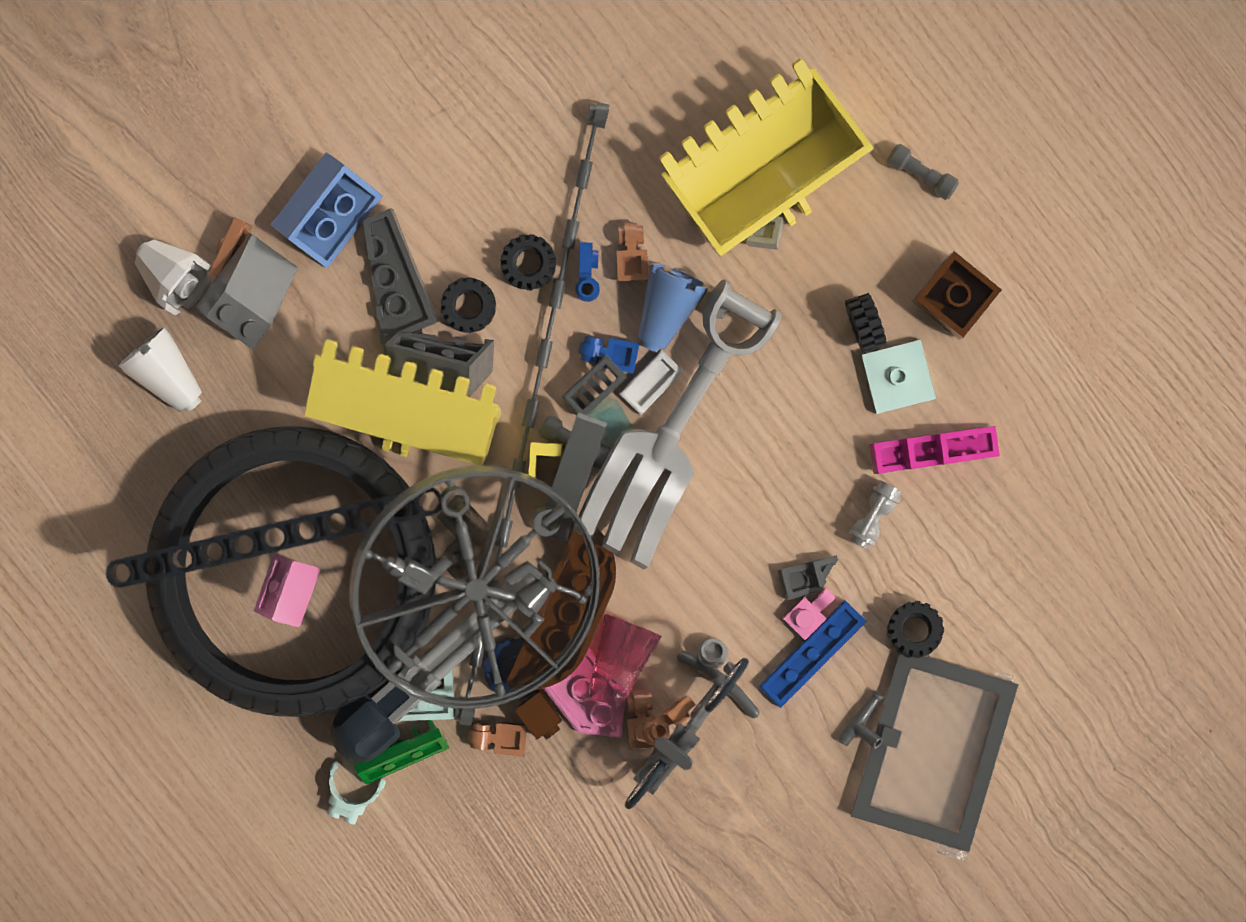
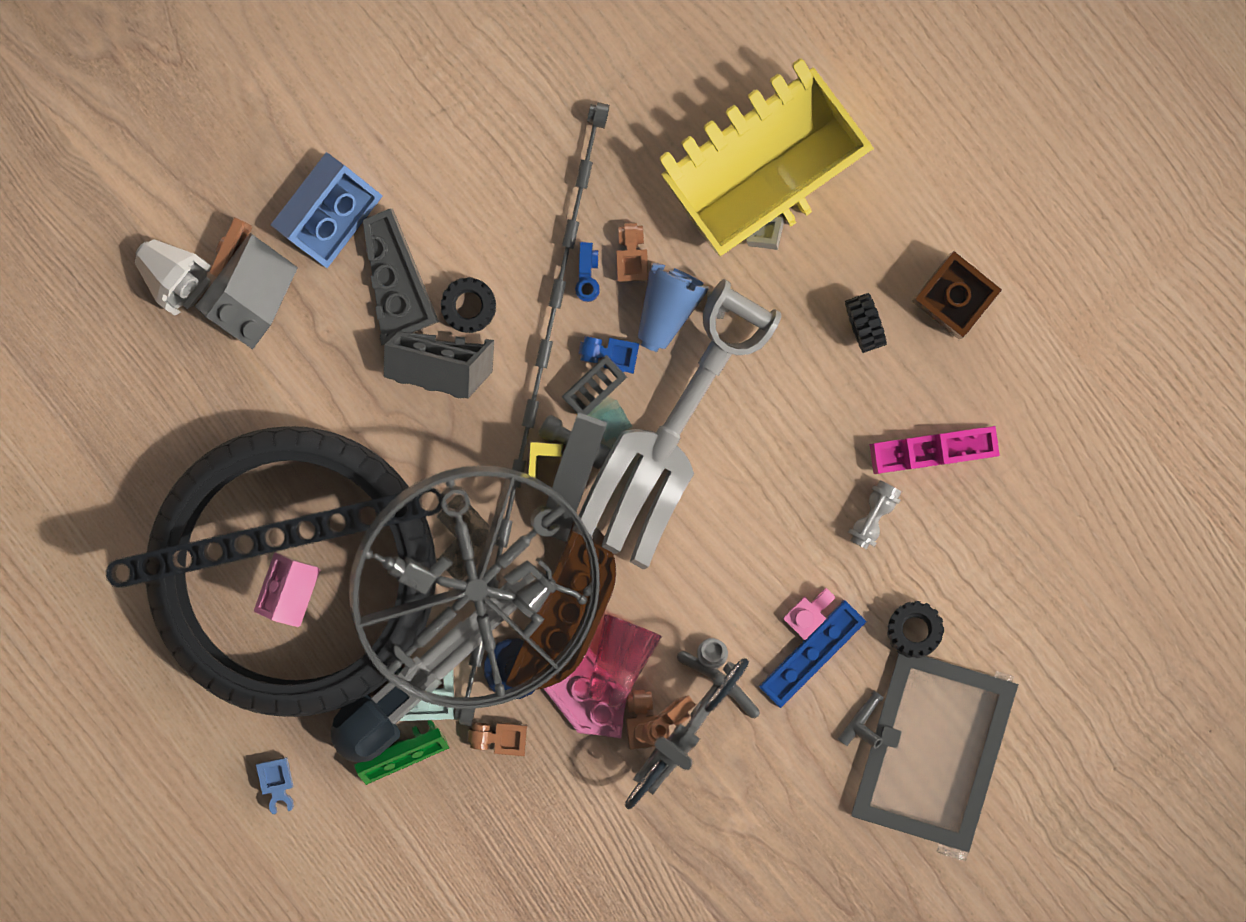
(163, 371): white cone -> none
(275, 779): none -> medium blue plate
(344, 807): light aqua helmet -> none
(402, 408): light yellow piece -> none
(515, 248): black tyre -> none
(539, 716): reddish brown brick -> none
(651, 382): white tile -> none
(805, 577): dark grey slope -> none
(898, 376): light aqua plate -> none
(943, 184): dark grey piece -> none

